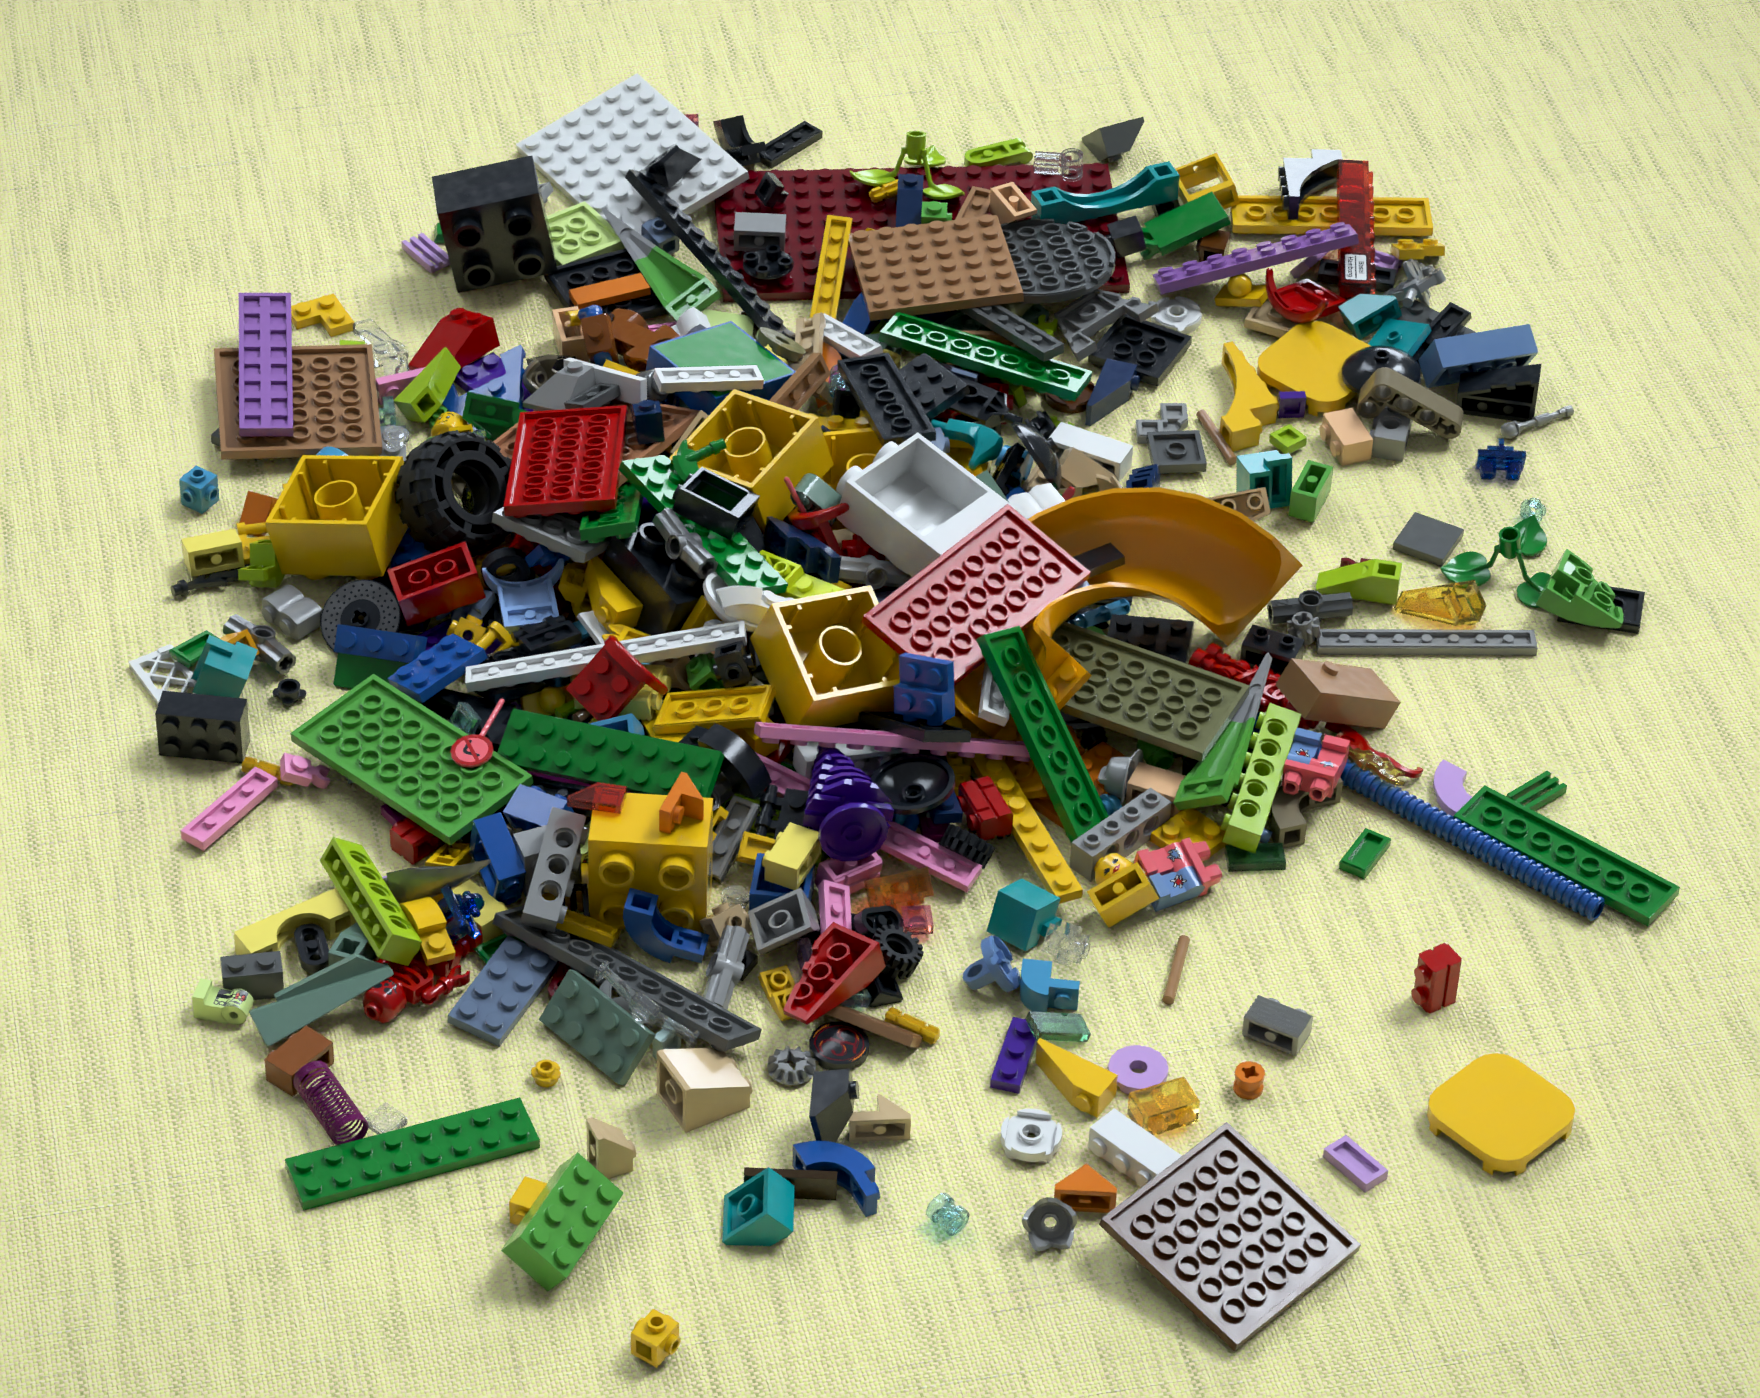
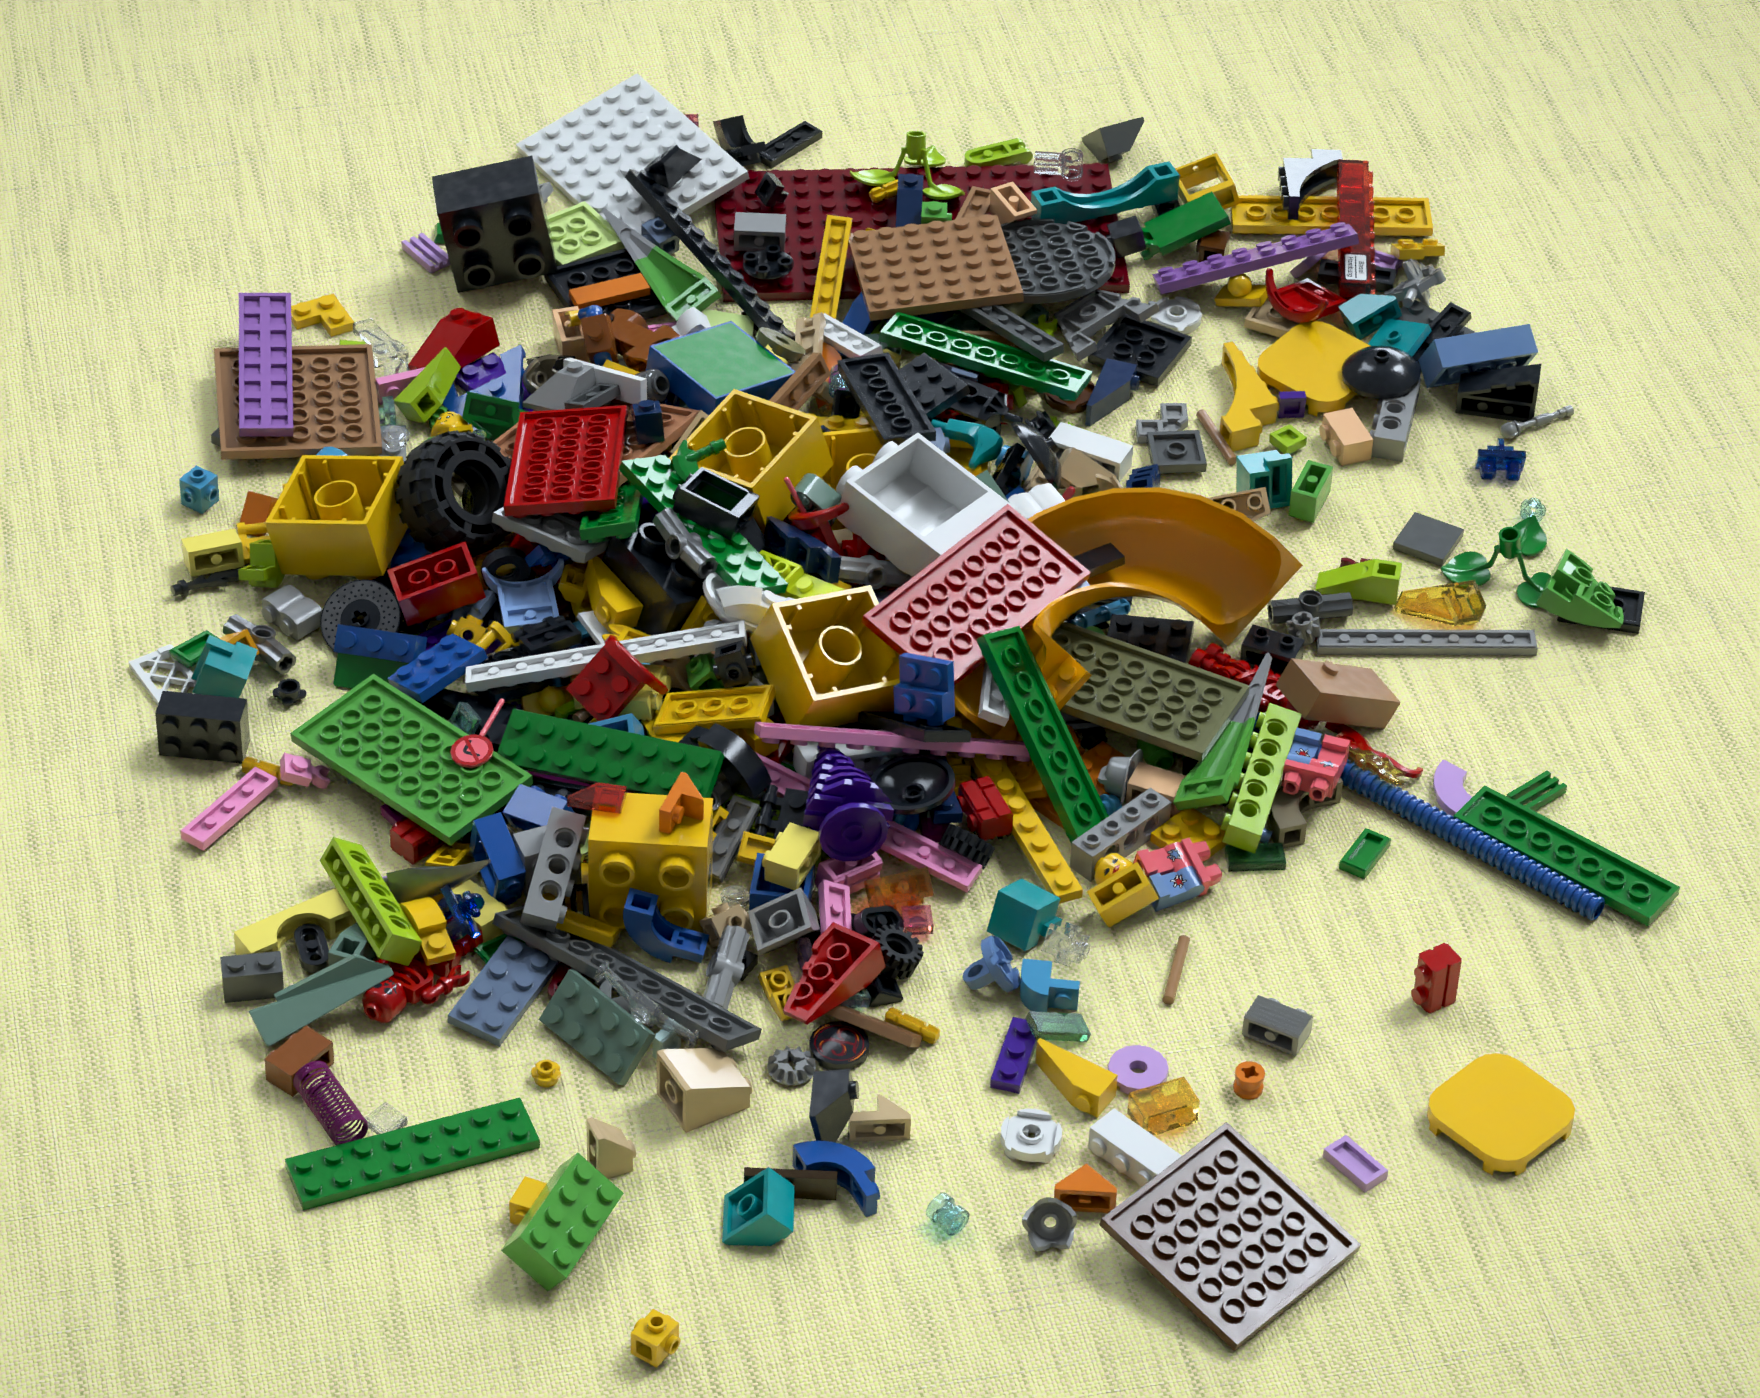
(221, 1004): yellowish green leg -> none
(708, 378): white plate -> none
(1411, 400): dark tan beam -> none

